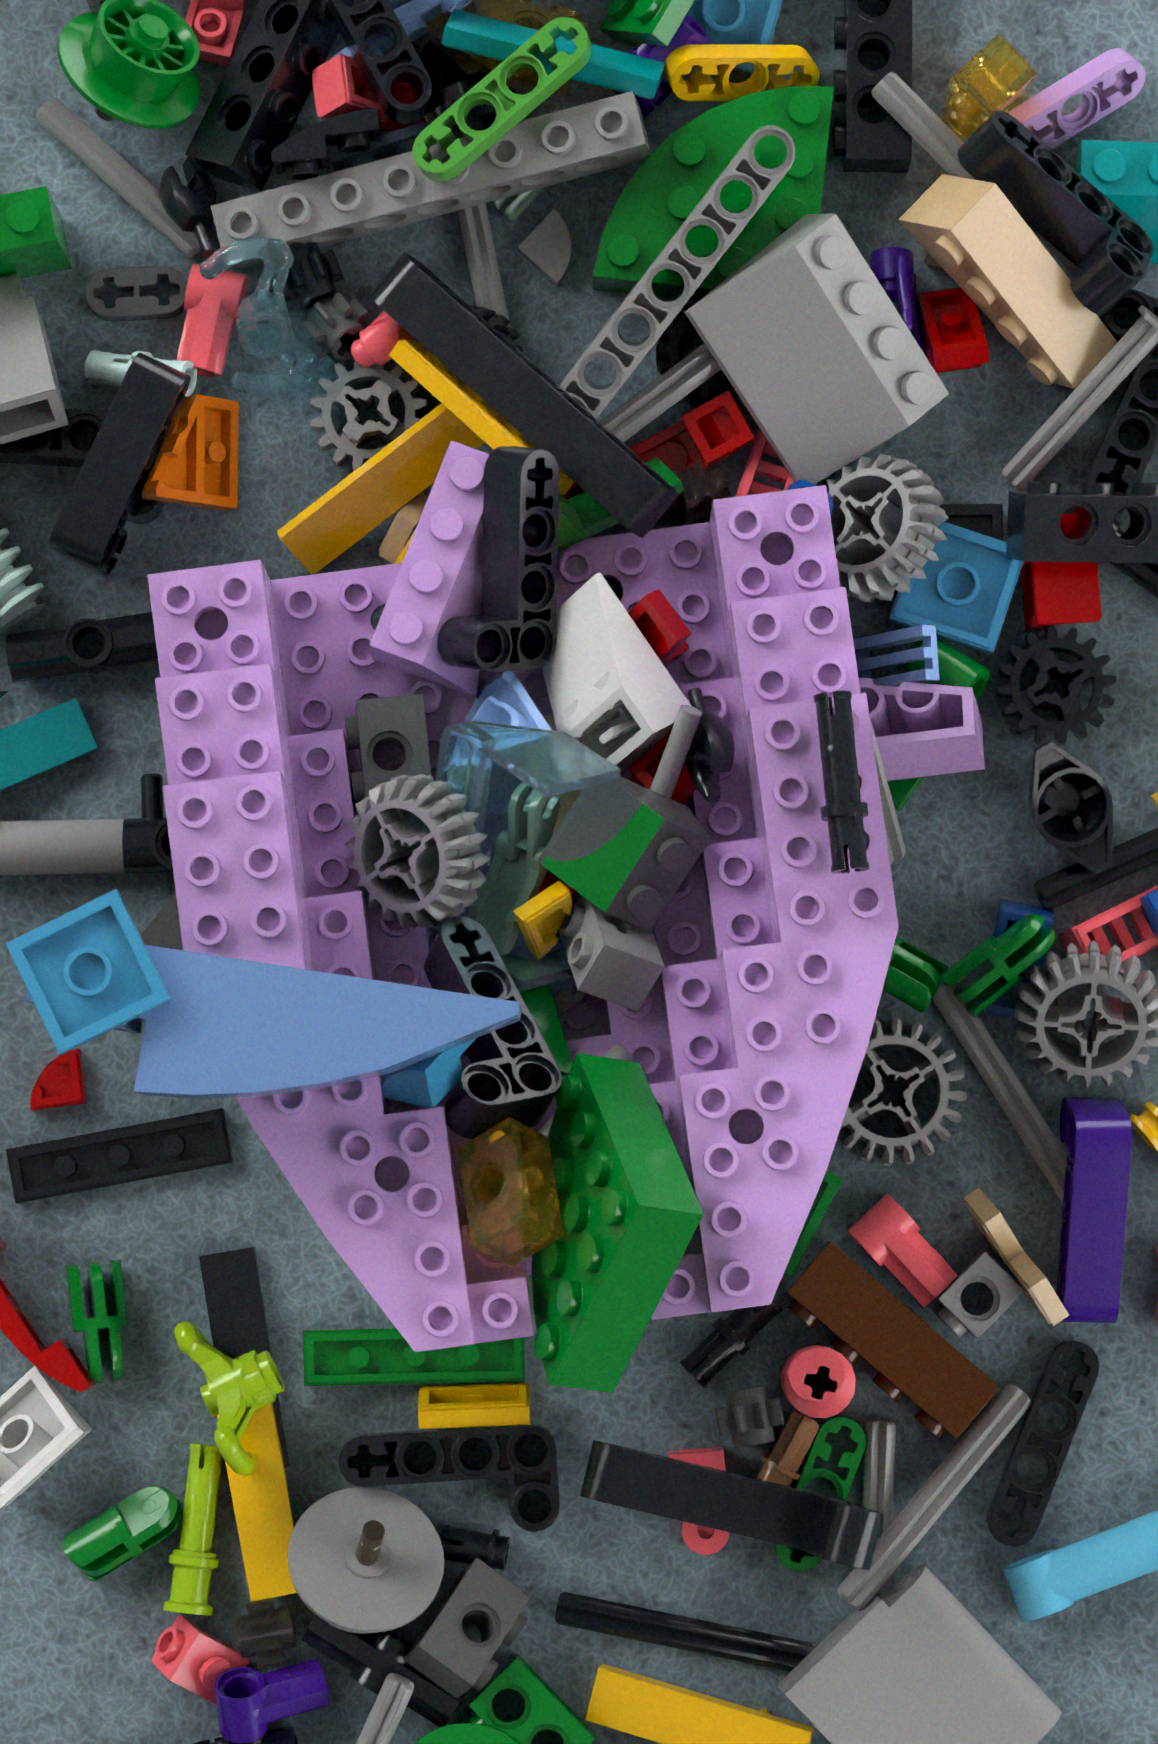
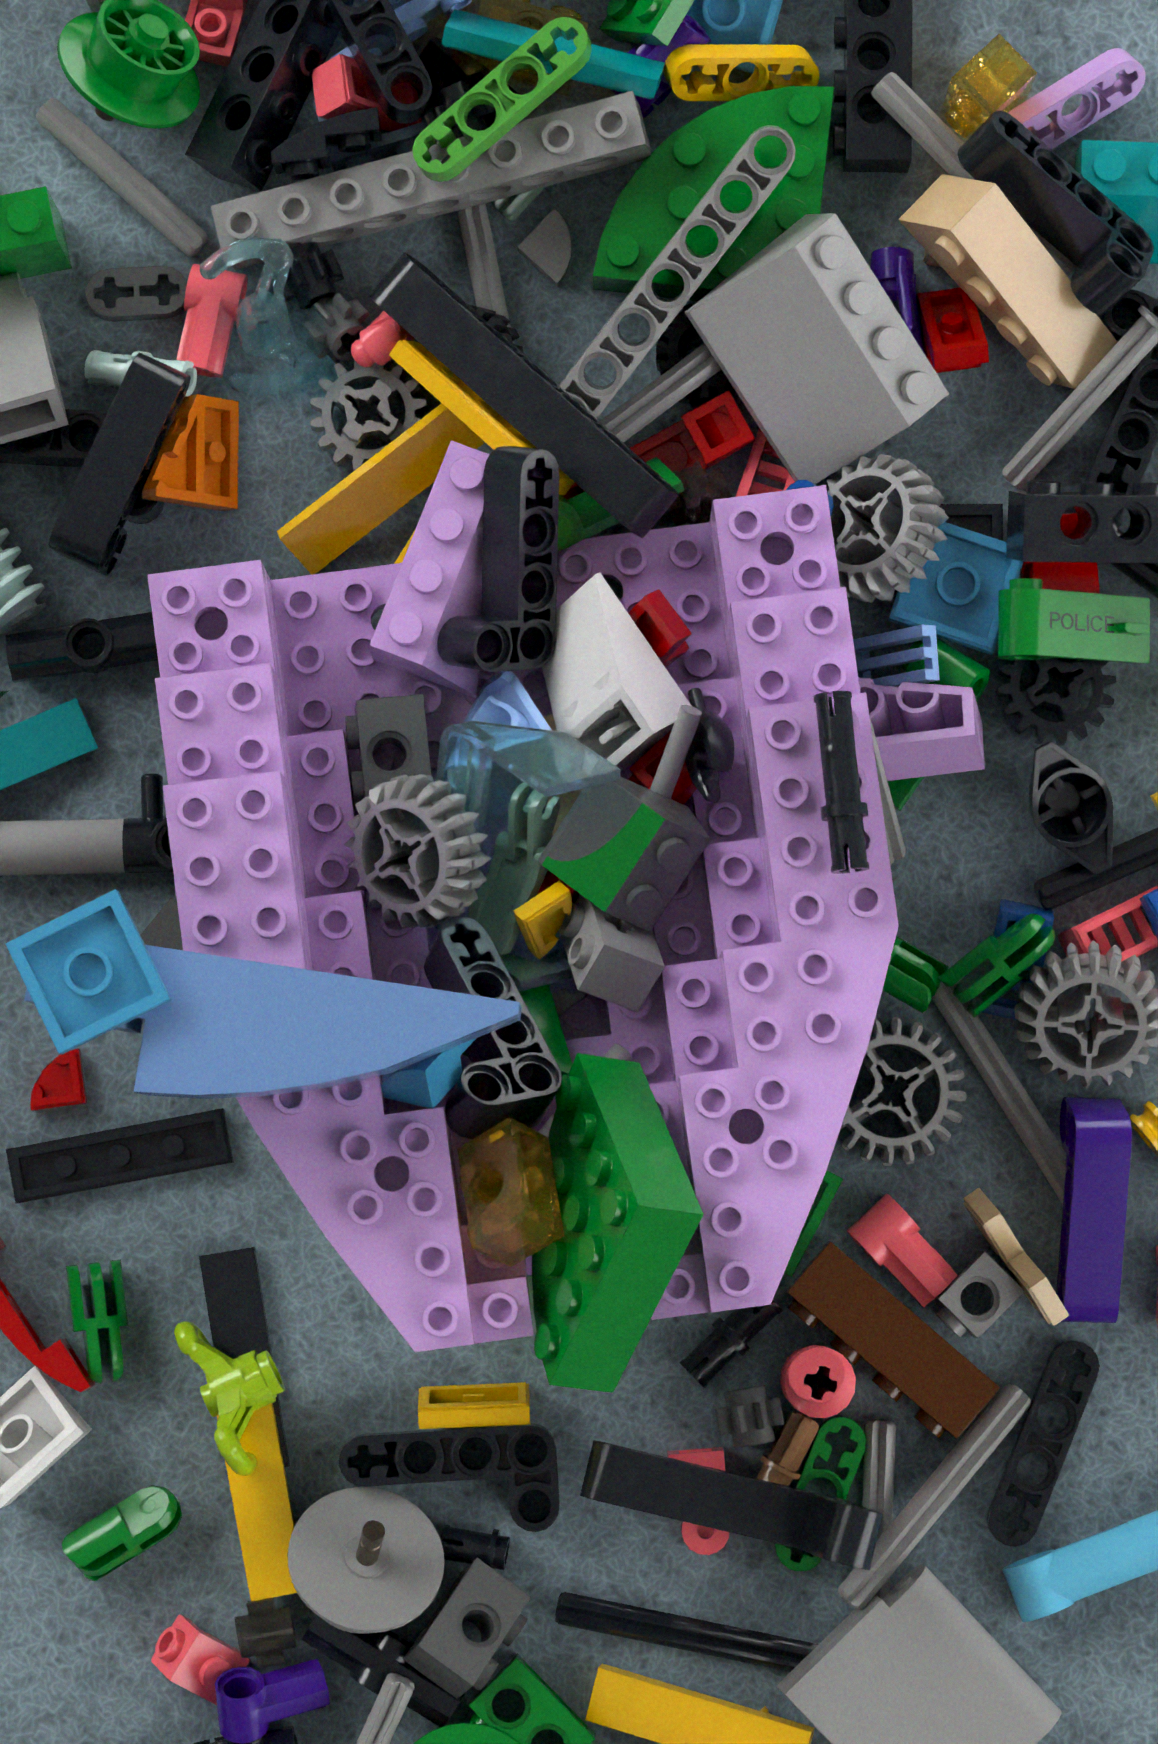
(190, 205): black hand -> none
(194, 1559): lime pin -> none
(387, 1358): green tile -> none
(402, 528): tan tile -> none
(1071, 624): none -> green door

